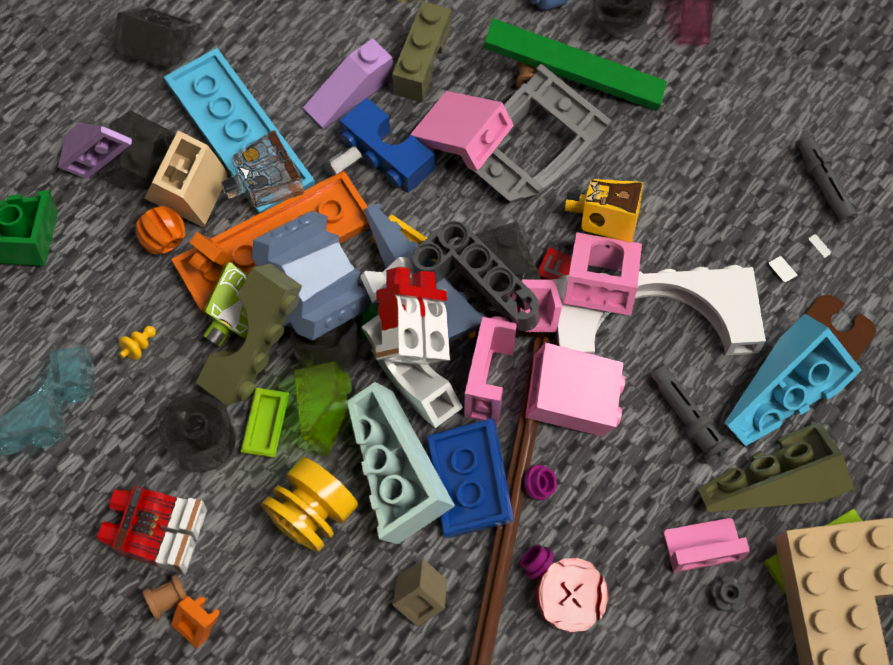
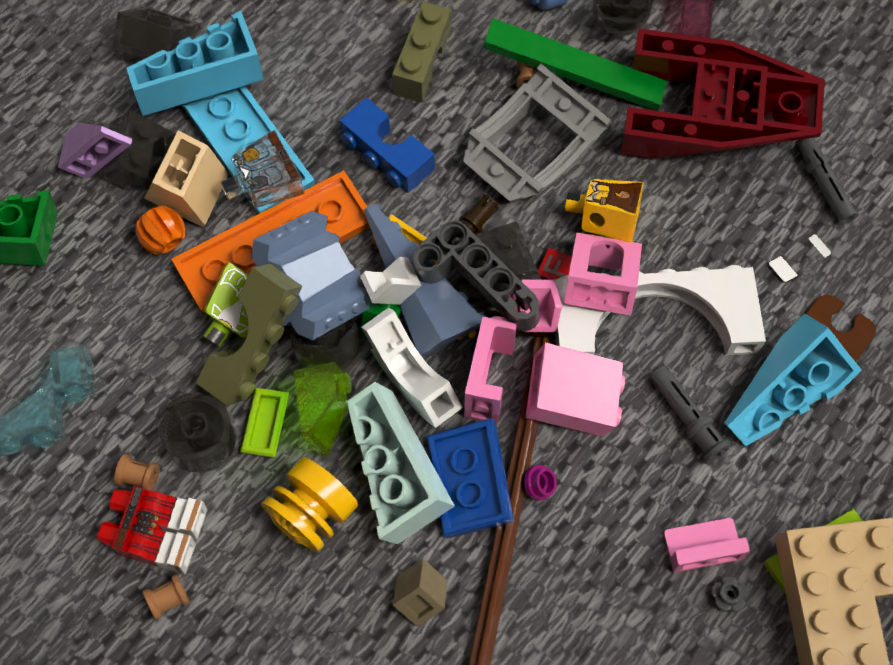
(131, 346): yellow hair -> none
(136, 473): none -> medium nougat bush
(194, 621): orange tile -> none
(197, 67): none -> medium azure wedge
(208, 253): orange tile -> none
(341, 160): tile -> none
(351, 83): lavender slope -> none
(412, 318): hips -> none
(464, 127): bright pink panel -> none
(478, 215): none -> dark brown pin
(536, 561): magenta plate -> none
(571, 595): tile -> none
(736, 100): none -> dark red wedge
(799, 472): olive wedge -> none

